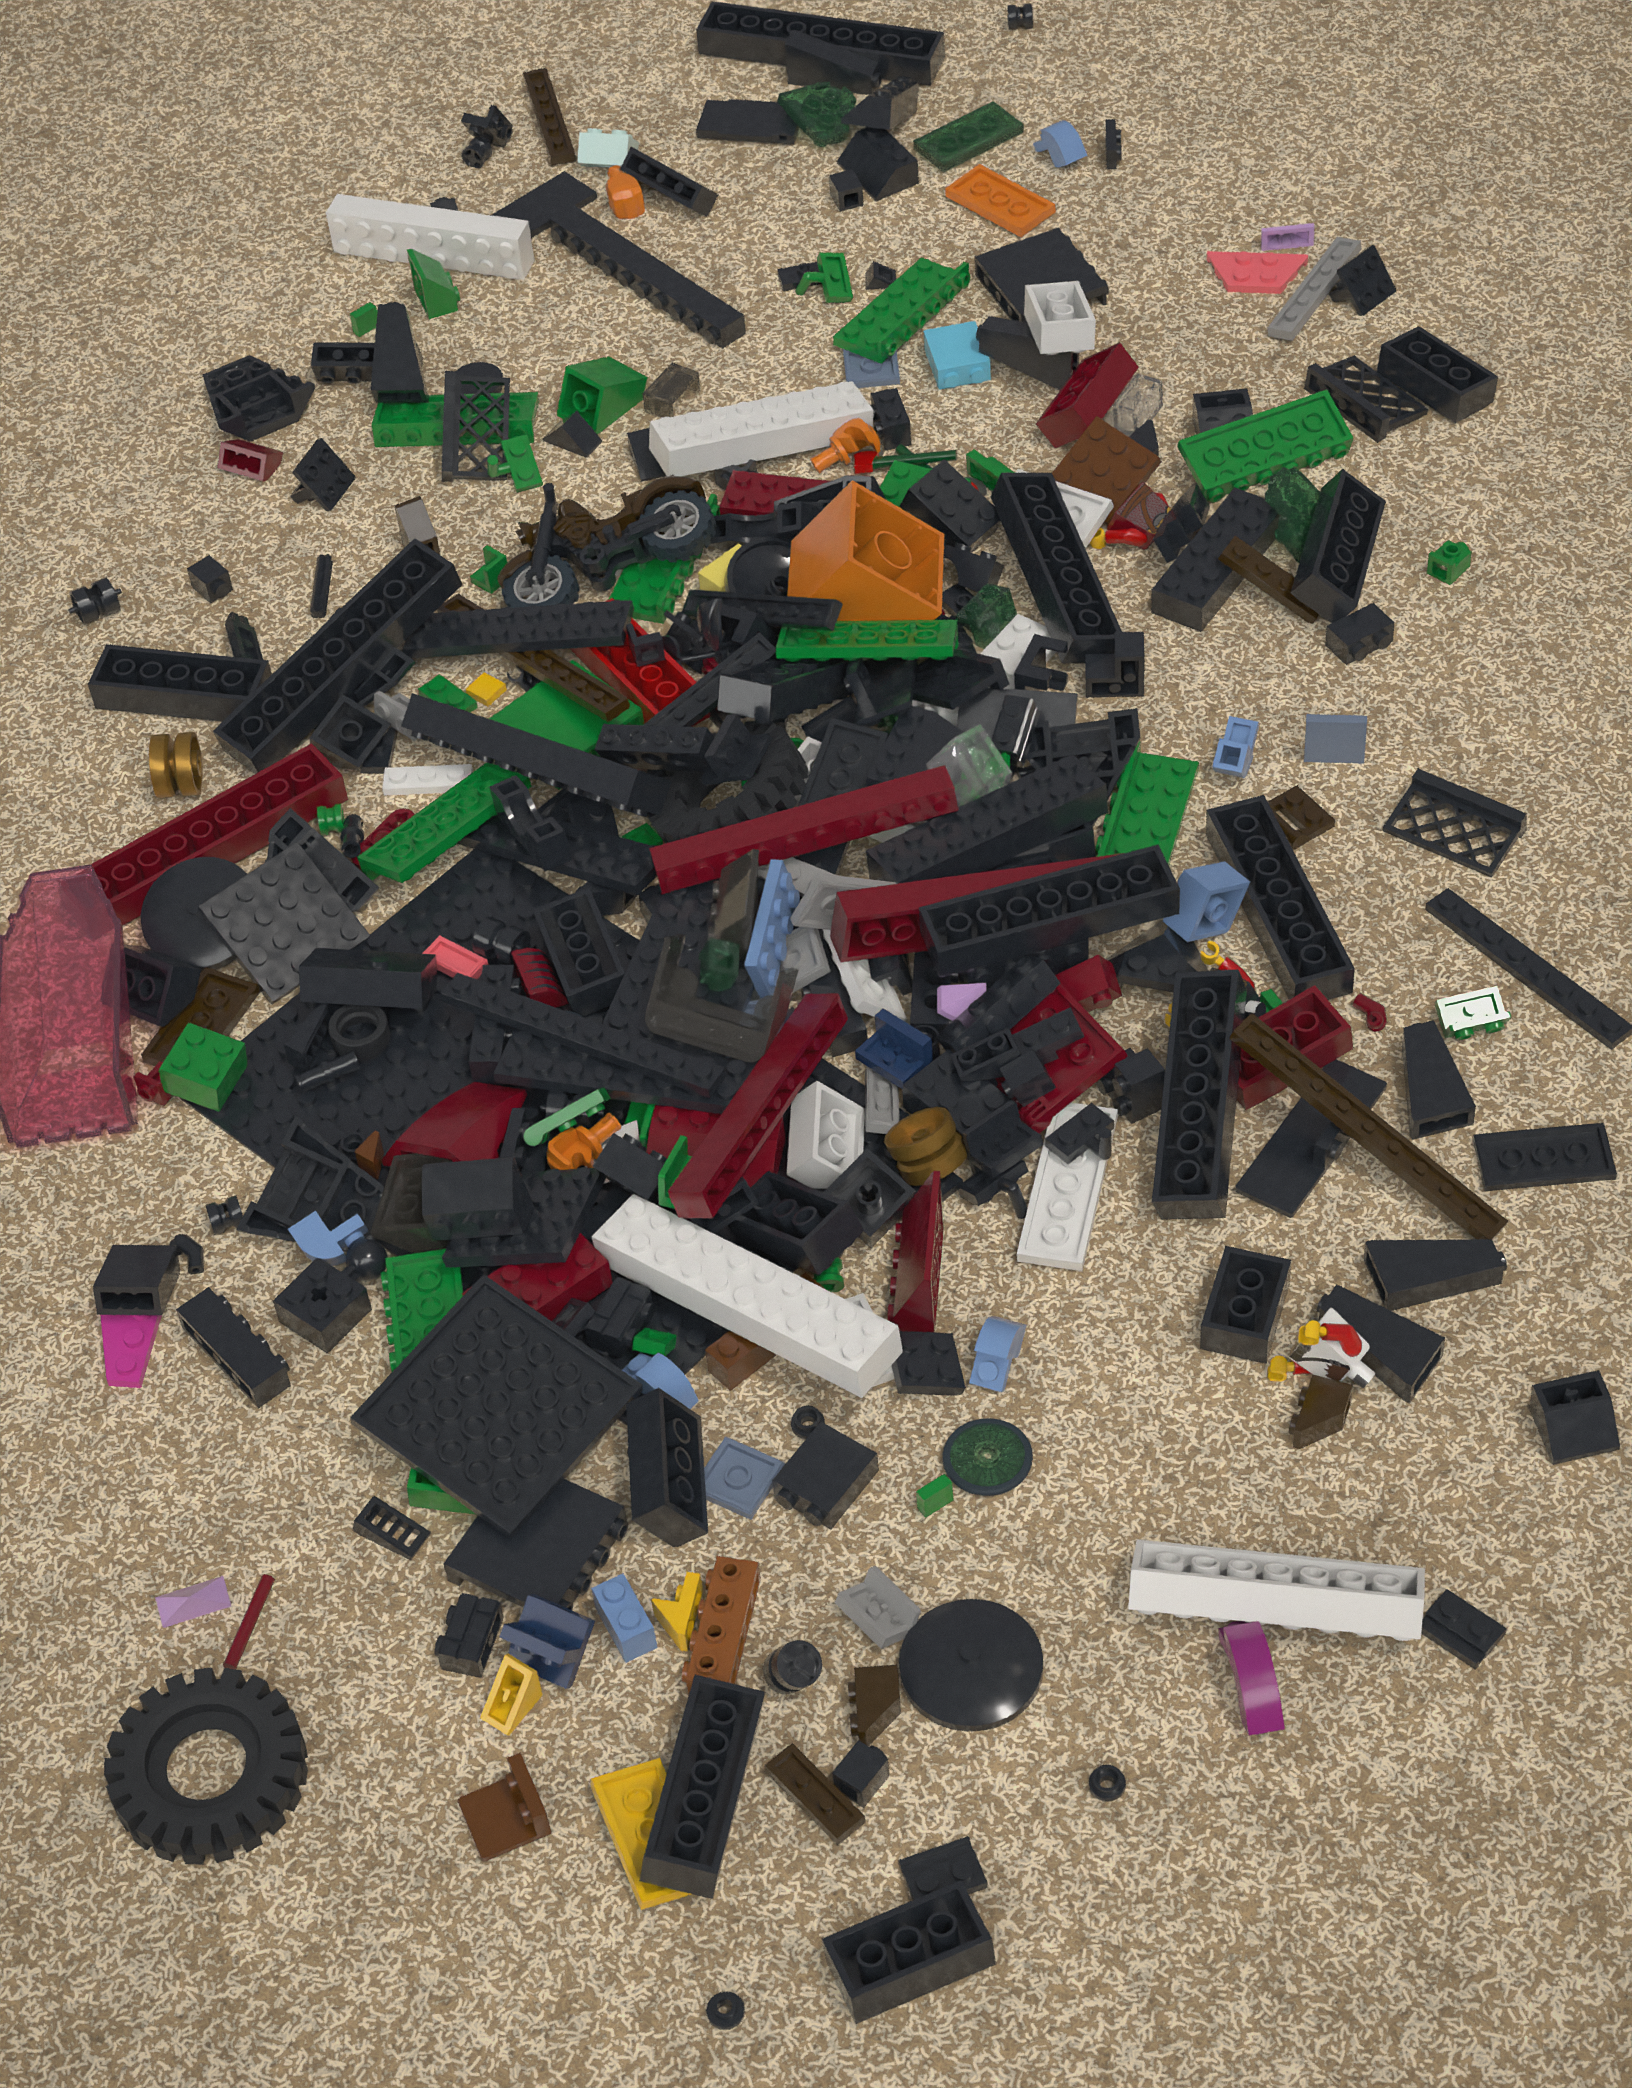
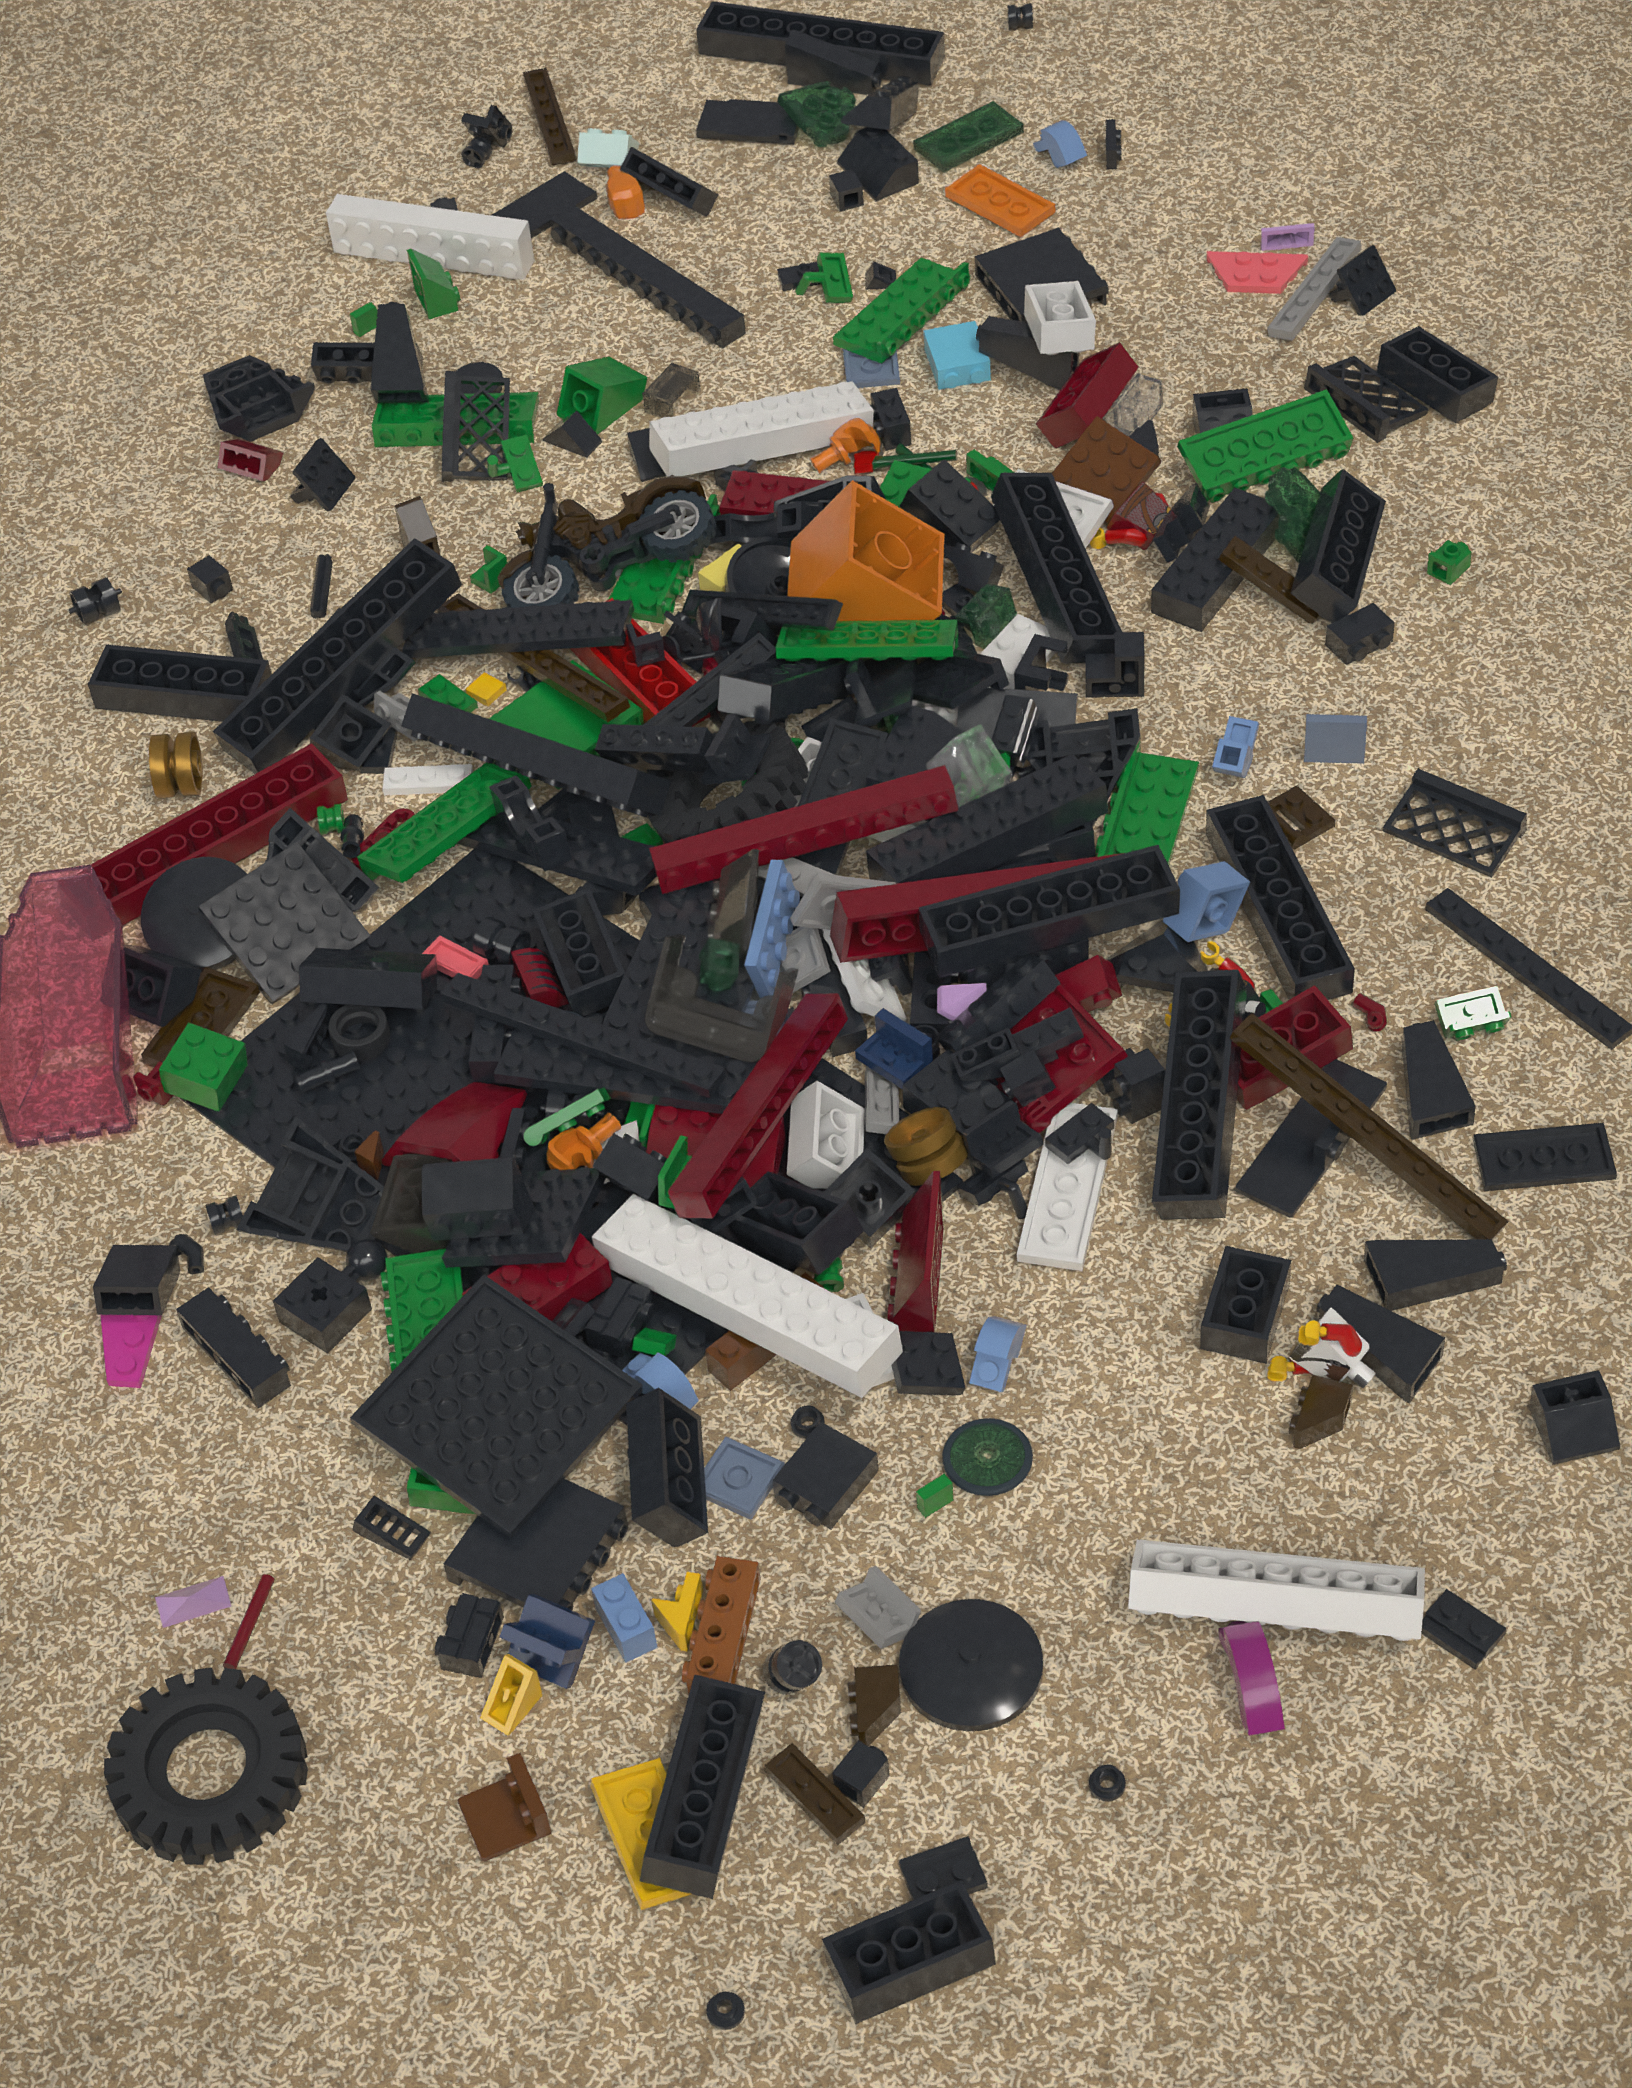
(320, 1243): medium blue brick -> none

